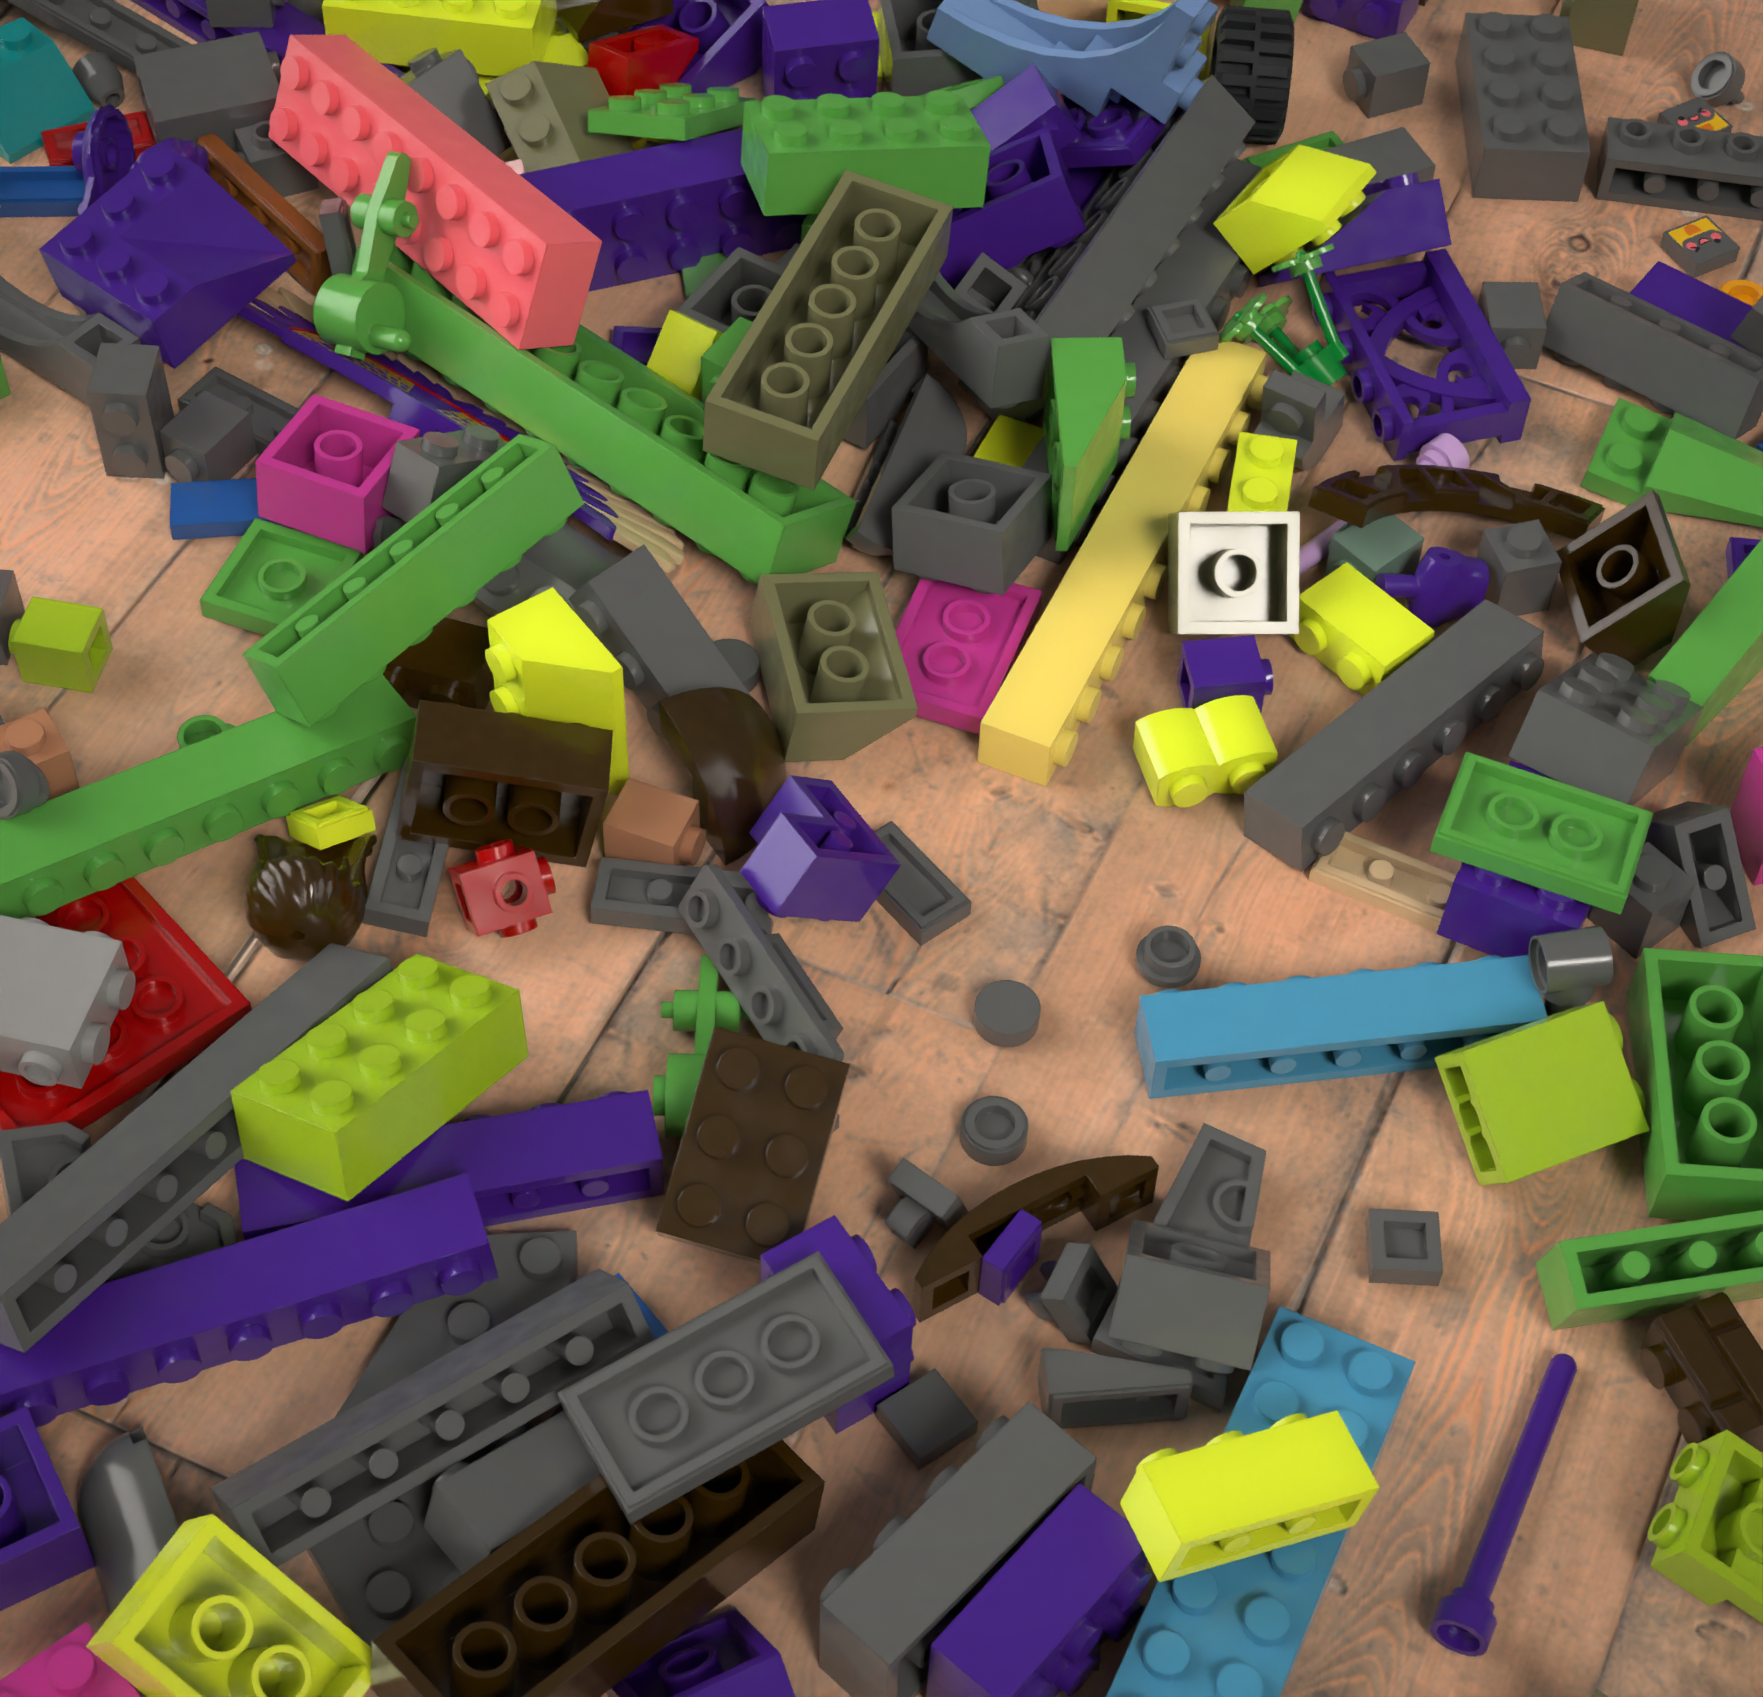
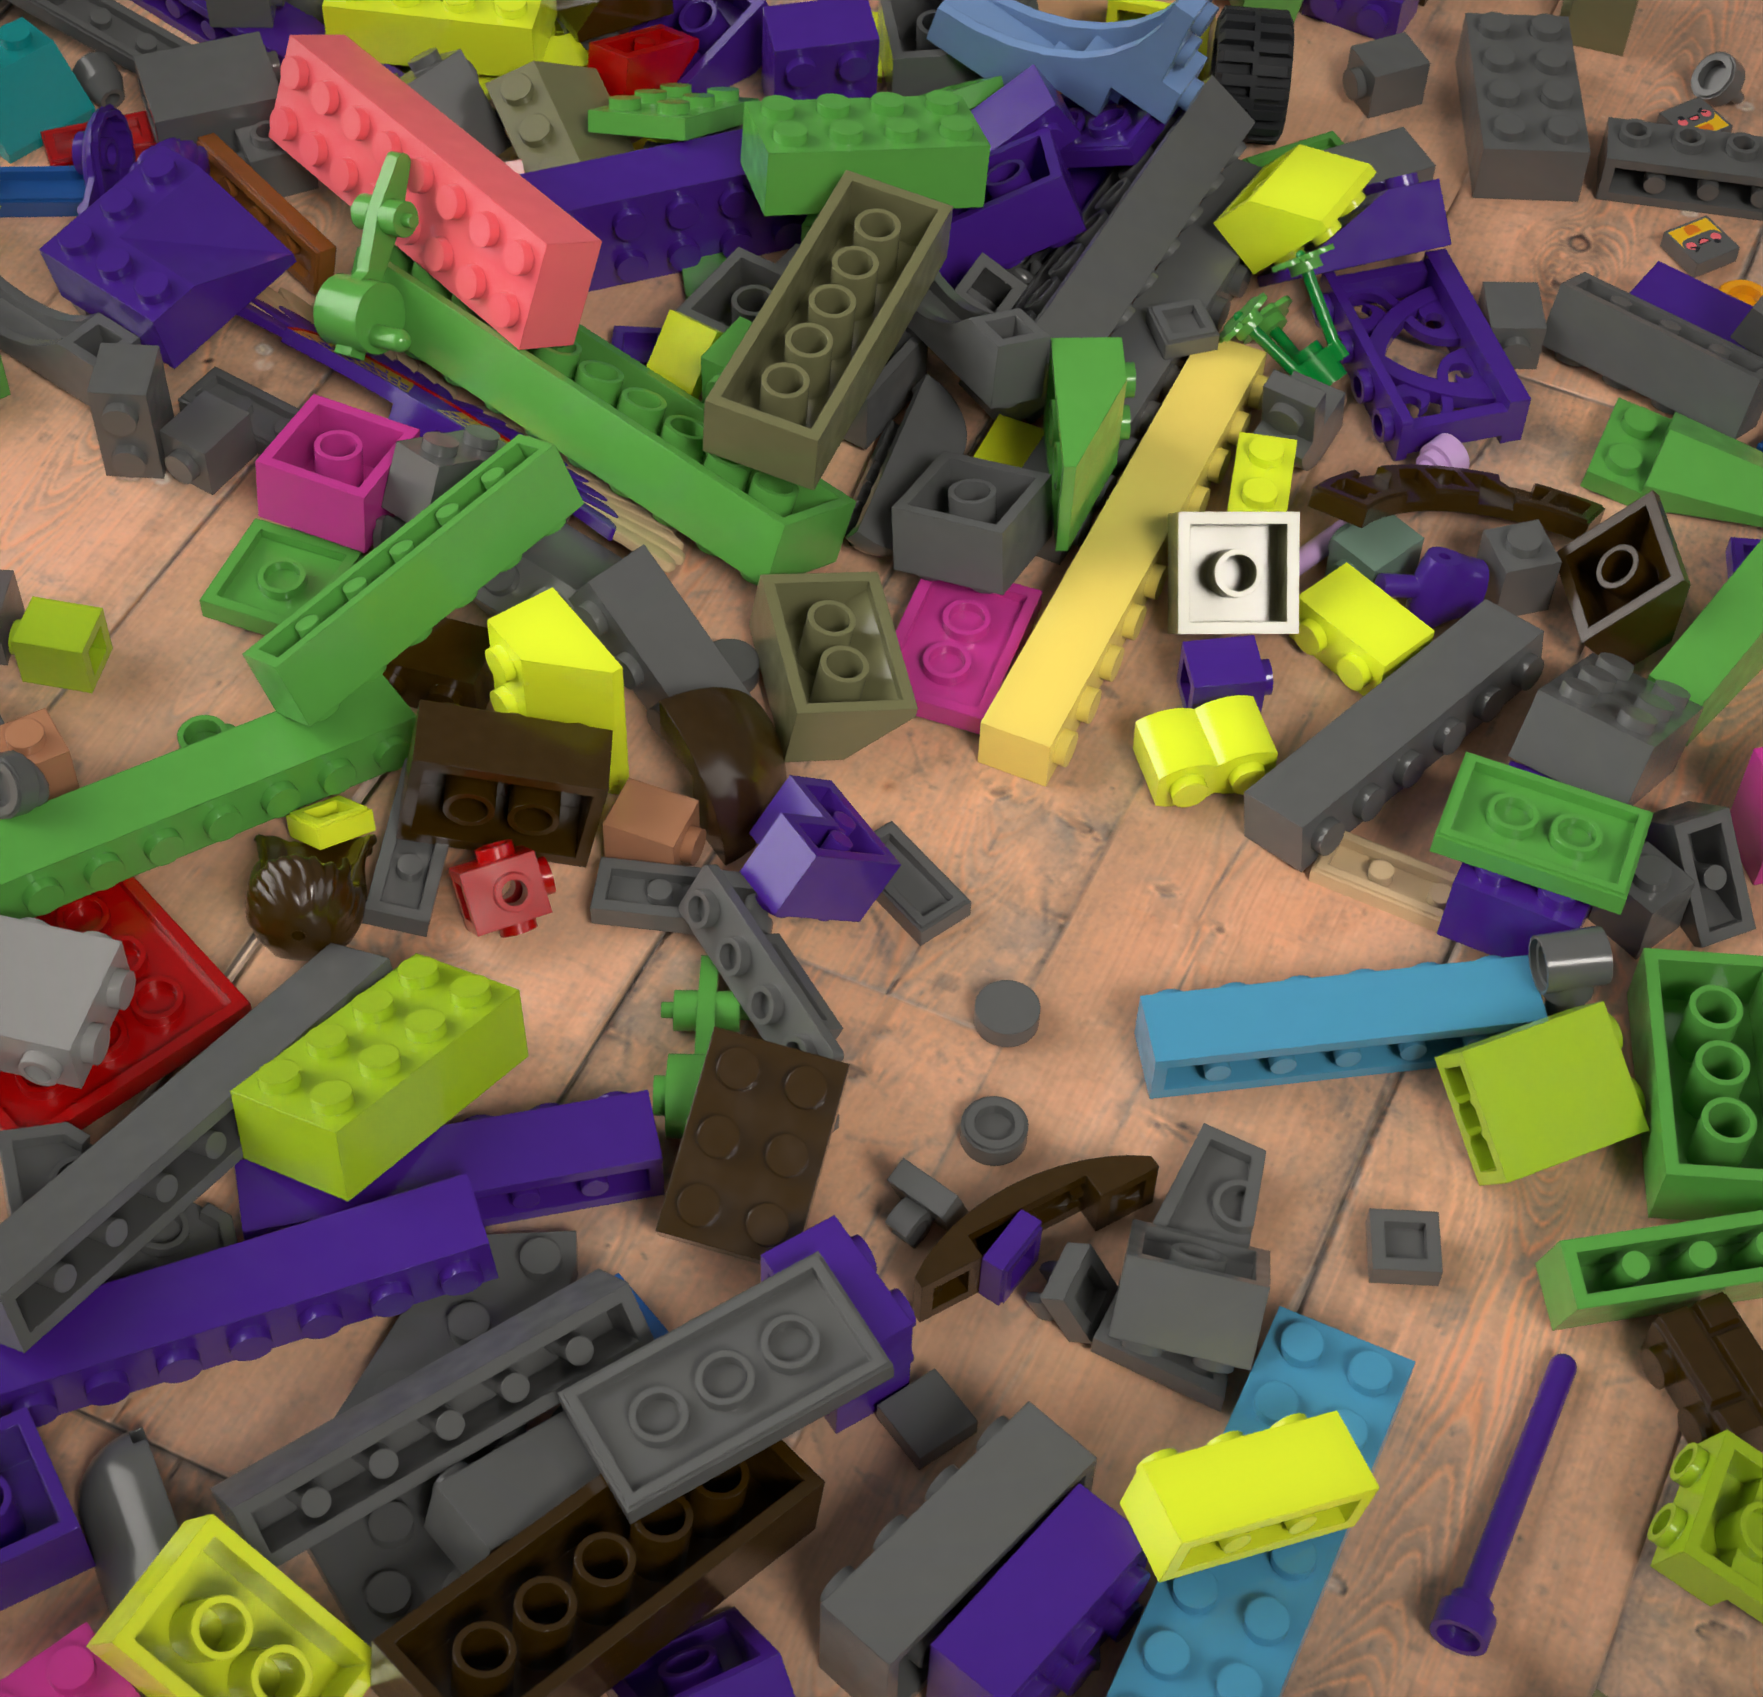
(213, 508): blue tile -> none
(338, 235): dark grey tile -> none
(1106, 1390): dark grey slope -> none
(1168, 957): dark grey plate -> none

